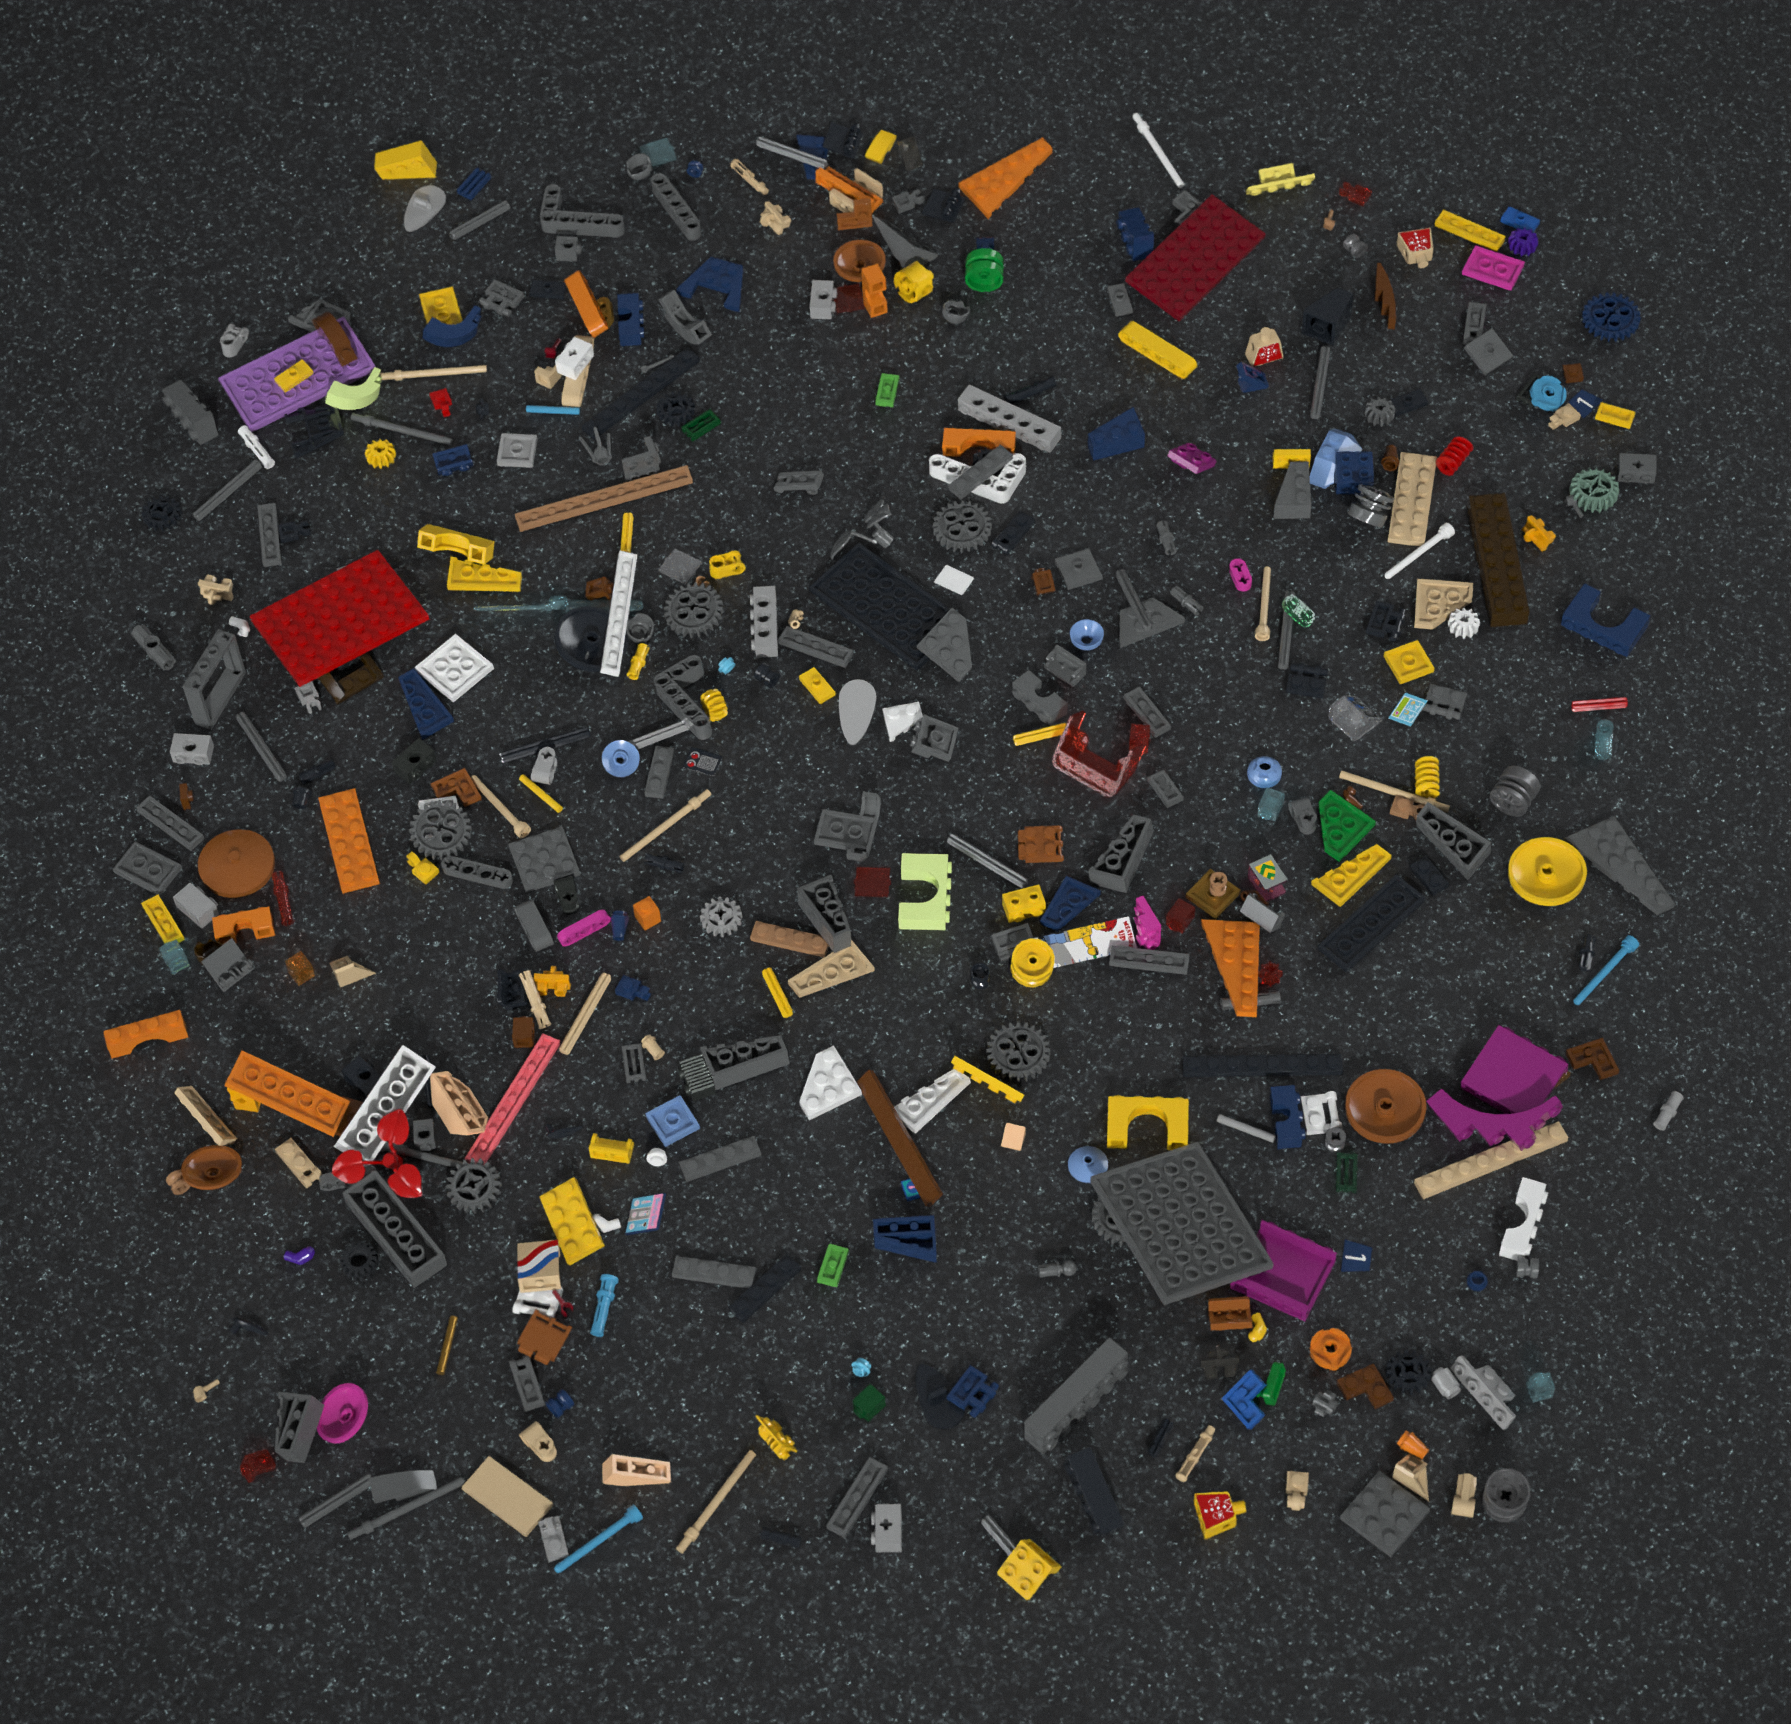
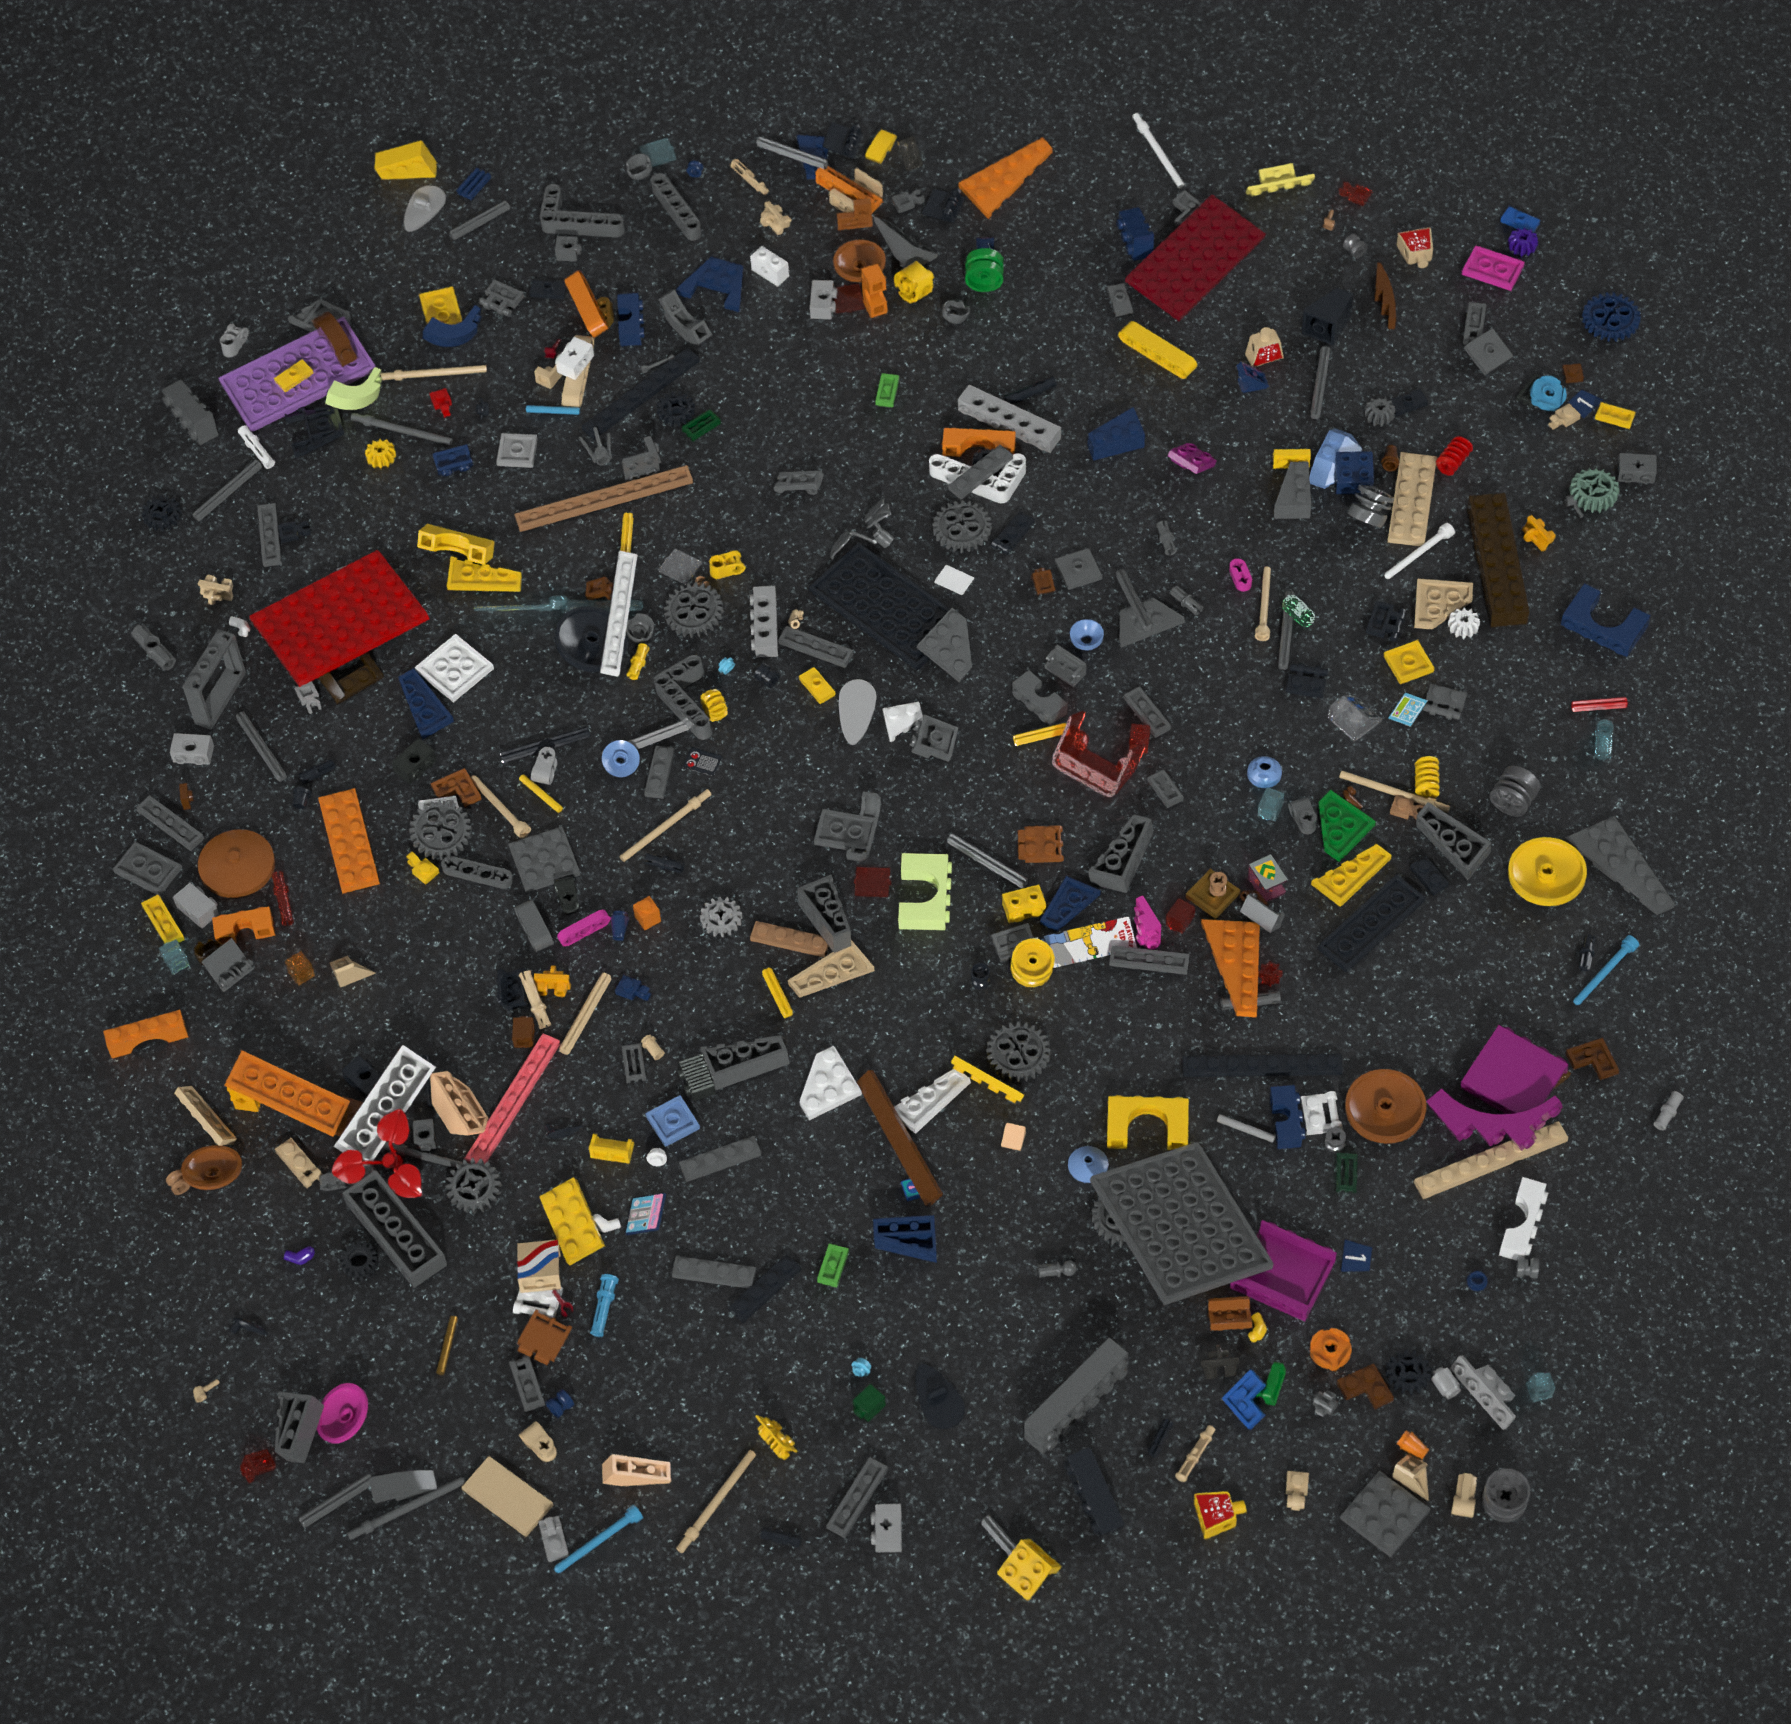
(769, 266): none -> white brick
(967, 1388): dark blue plate -> none
(1470, 230): yellow plate -> none

